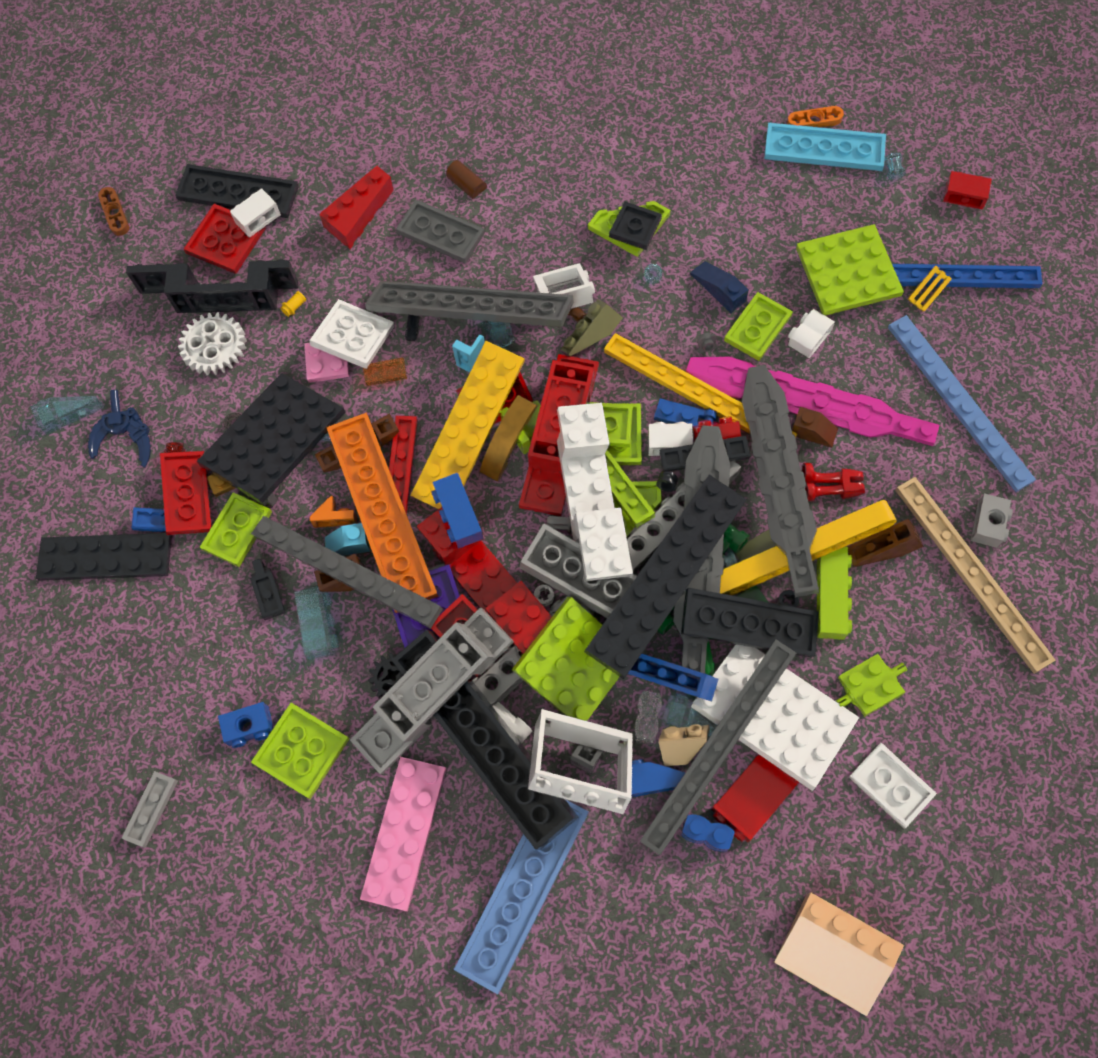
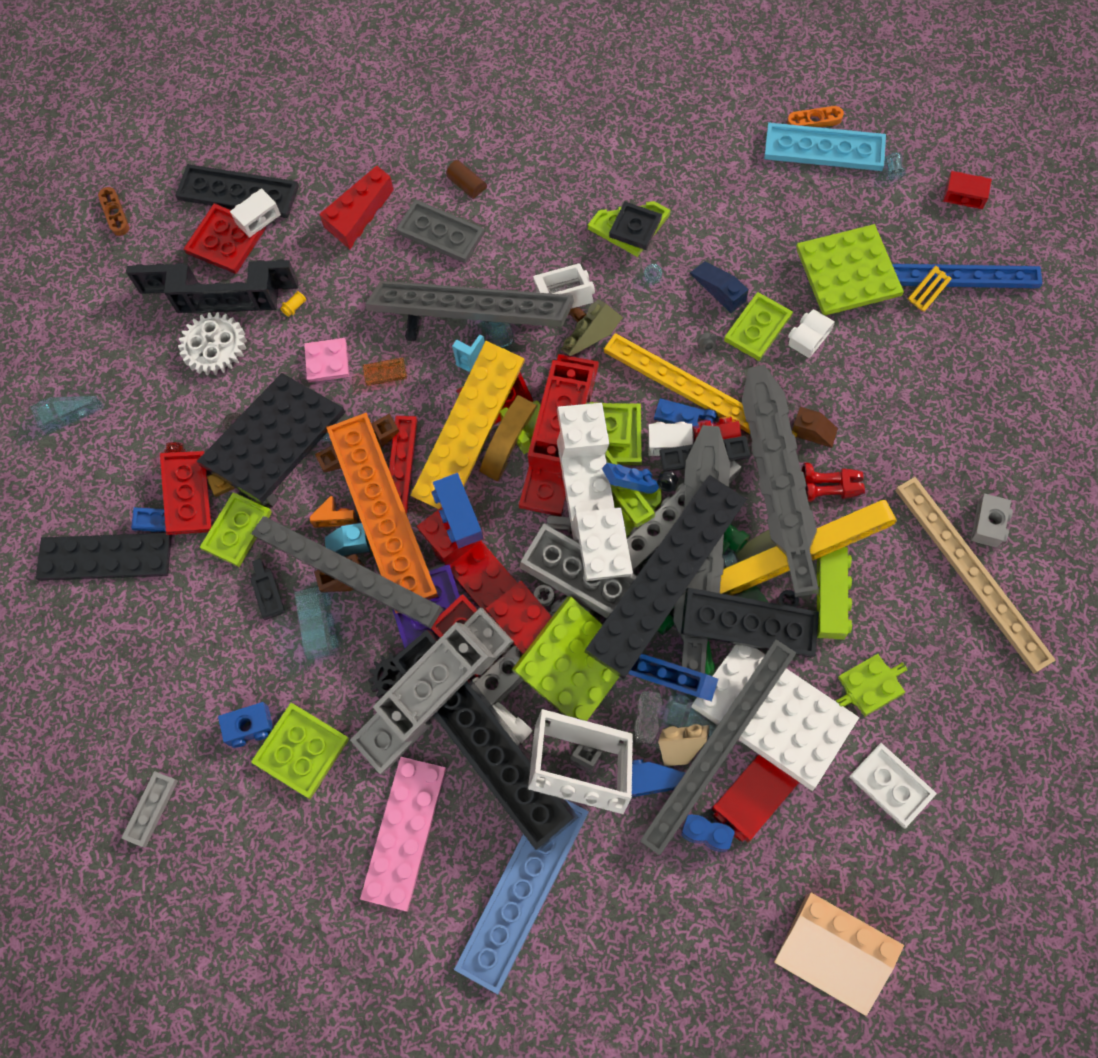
(119, 423): dark blue bar -> none
(352, 334): white plate -> none
(630, 478): none -> blue plate
(846, 410): dark pink plate -> none
(886, 544): reddish brown slope -> none
(962, 404): medium blue plate -> none

